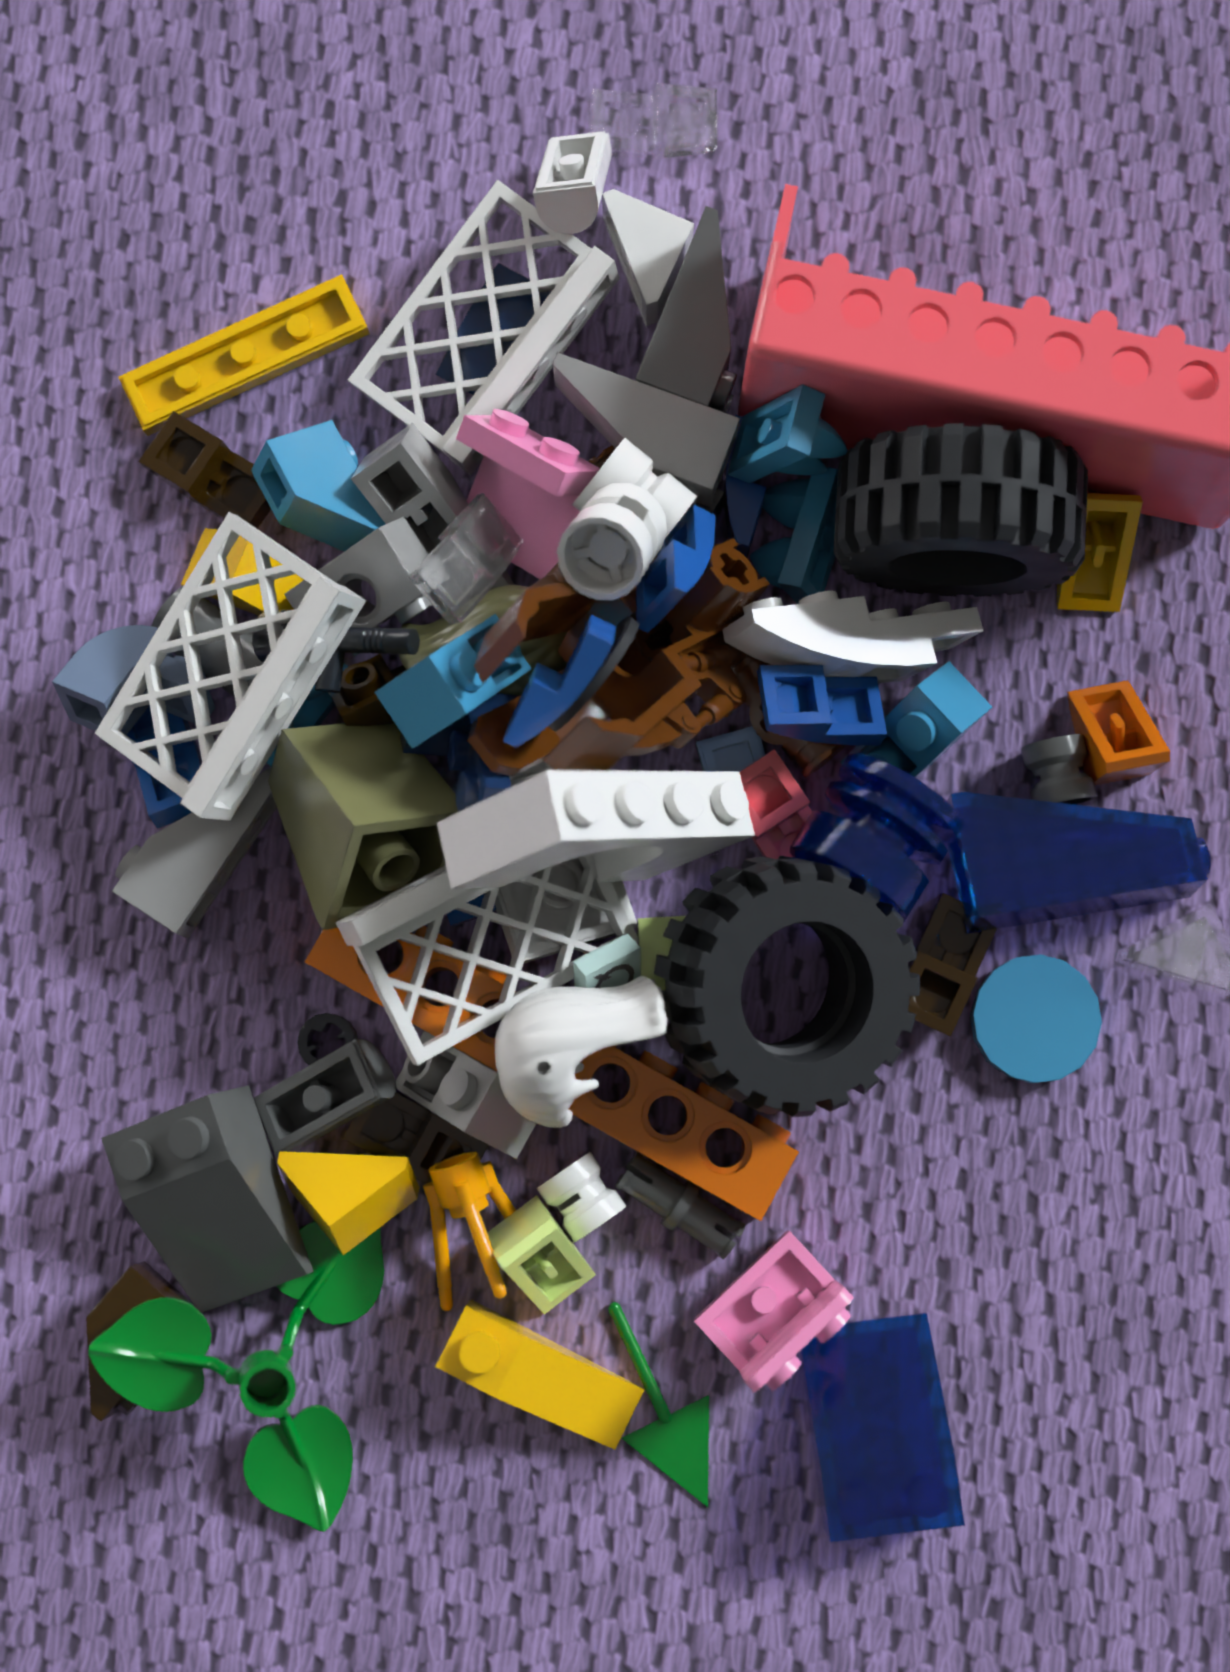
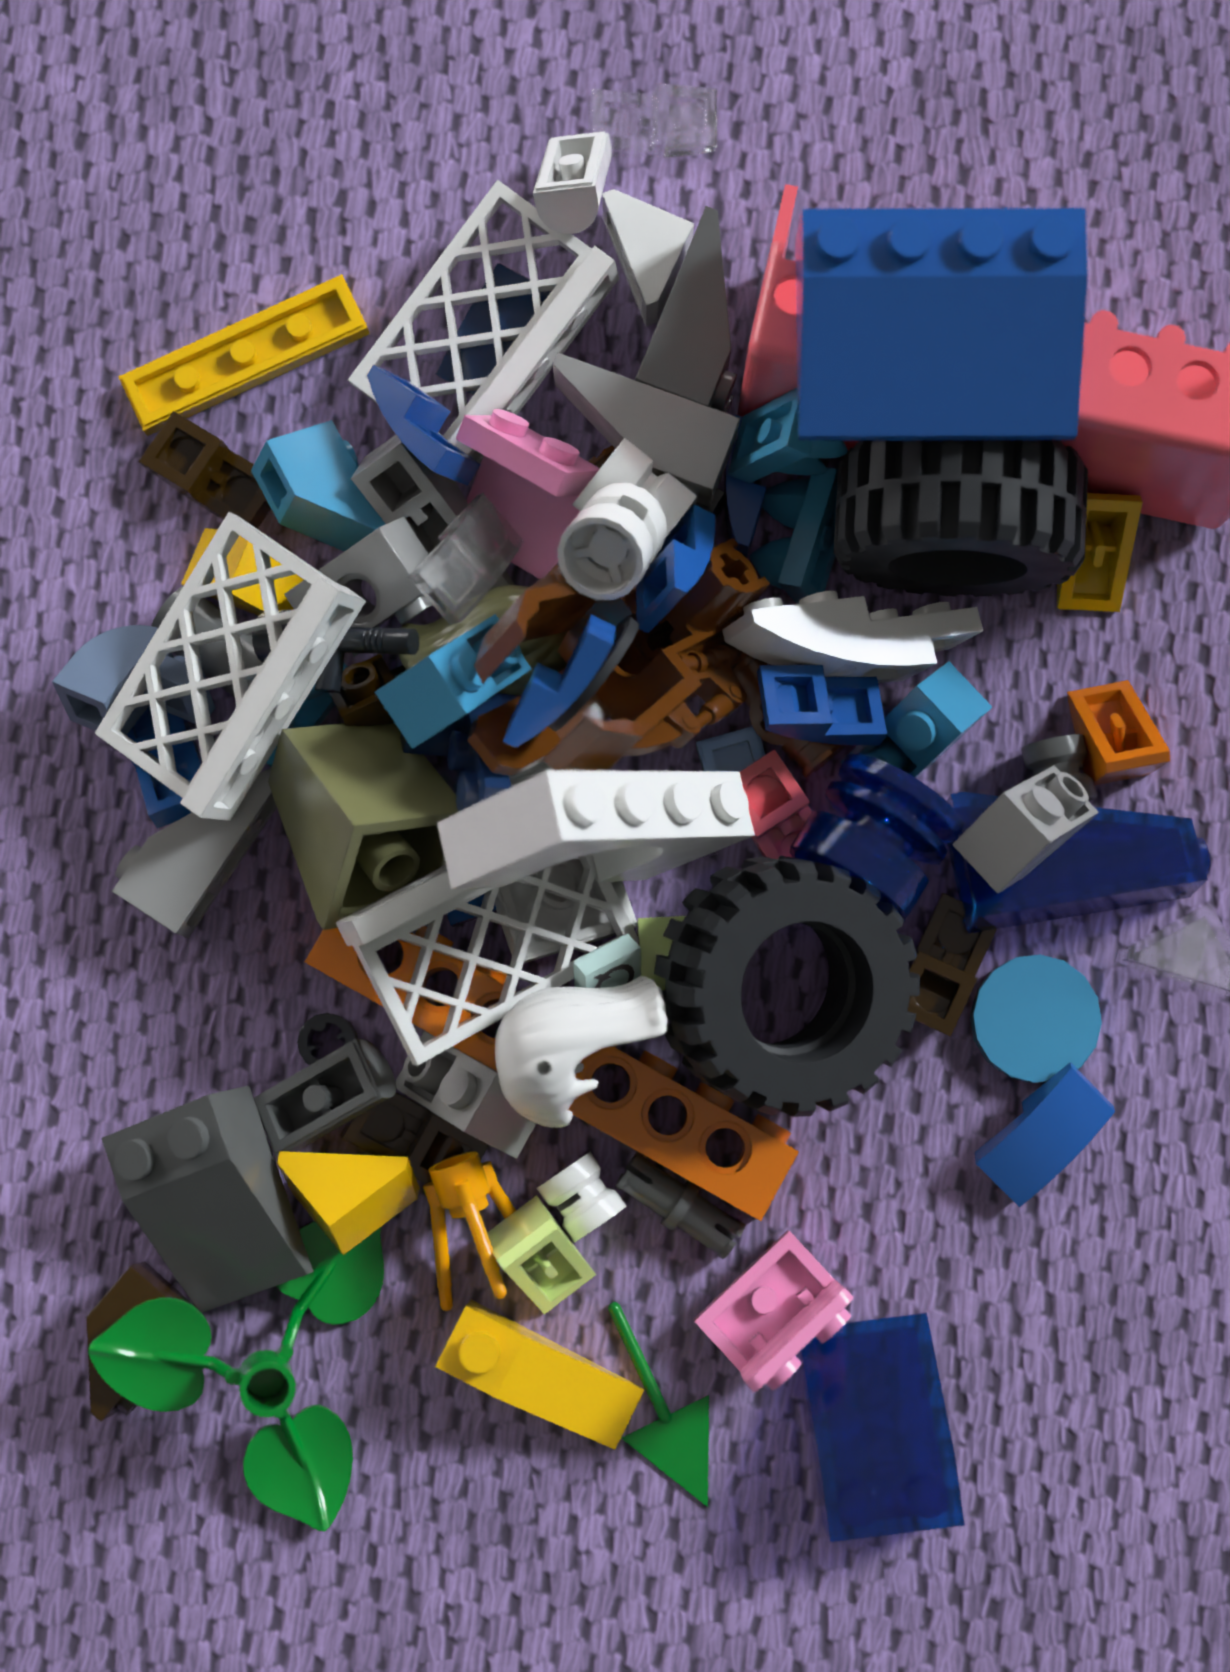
(416, 422): none -> blue slope
(940, 323): none -> blue slope
(1025, 827): none -> light grey slope
(1046, 1137): none -> blue slope

